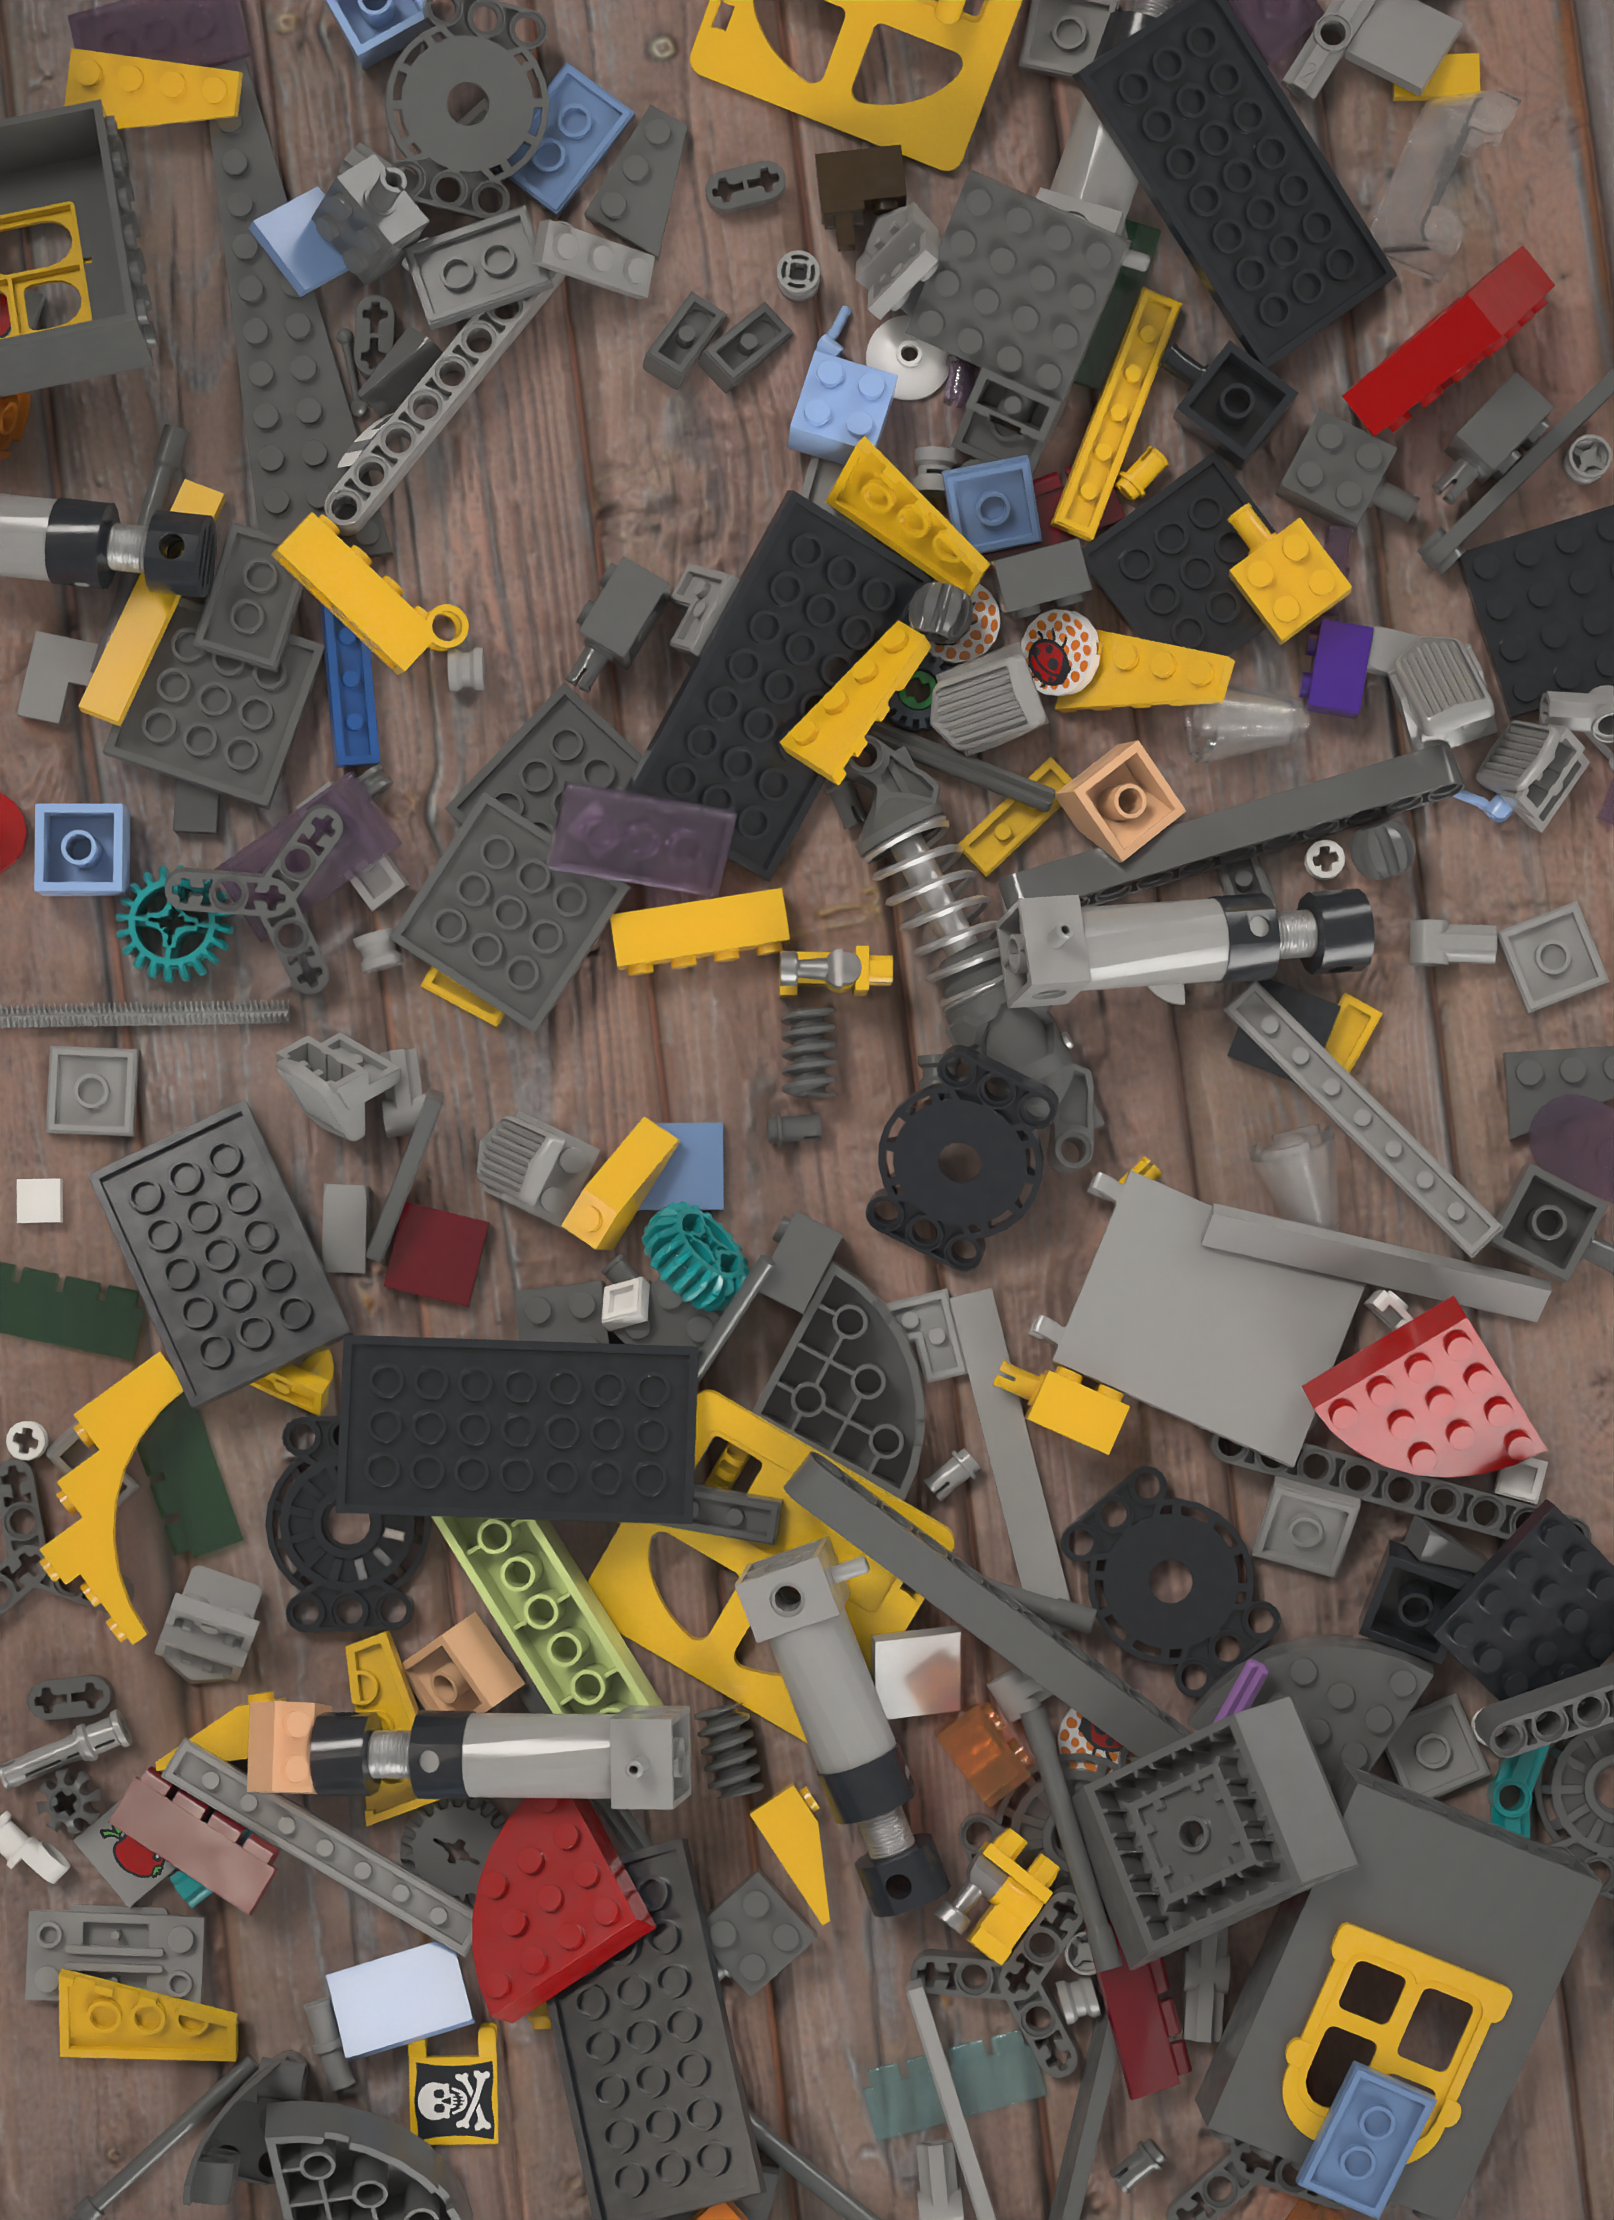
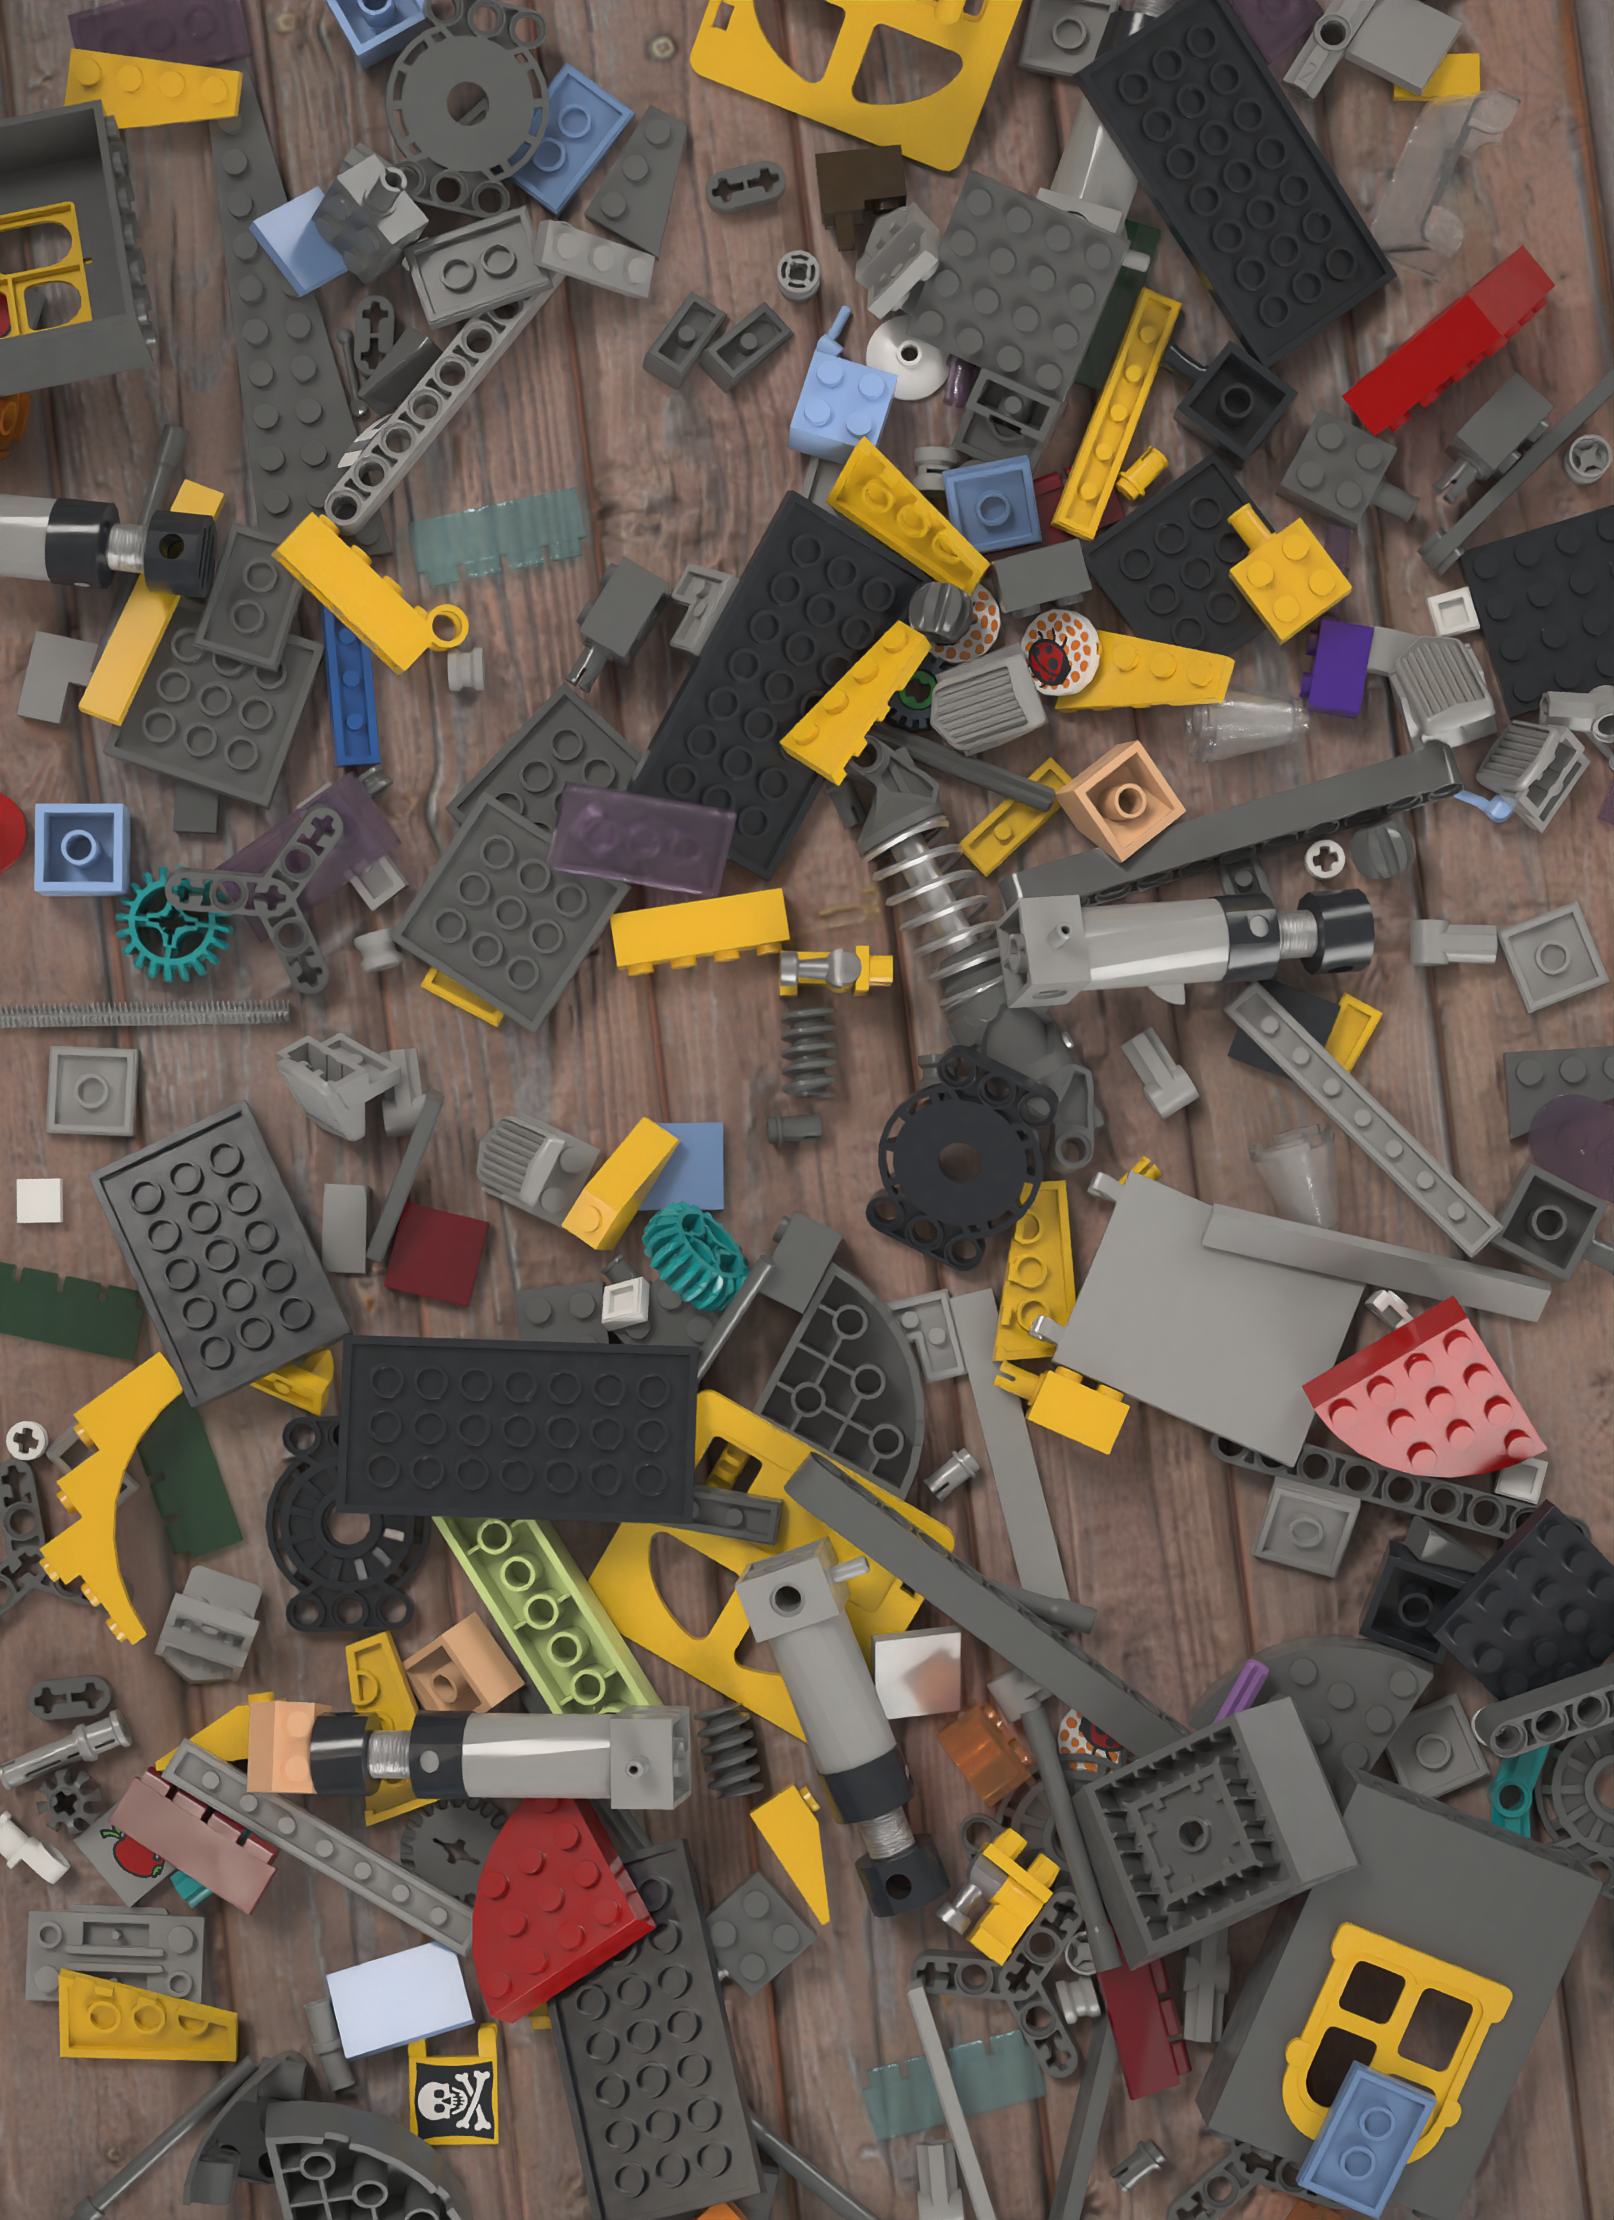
(498, 530): none -> clear light blue windscreen
(1036, 1274): none -> yellow wing
(1133, 1553): black piece -> none
(1164, 1082): none -> light grey piece
(1452, 613): none -> white tile

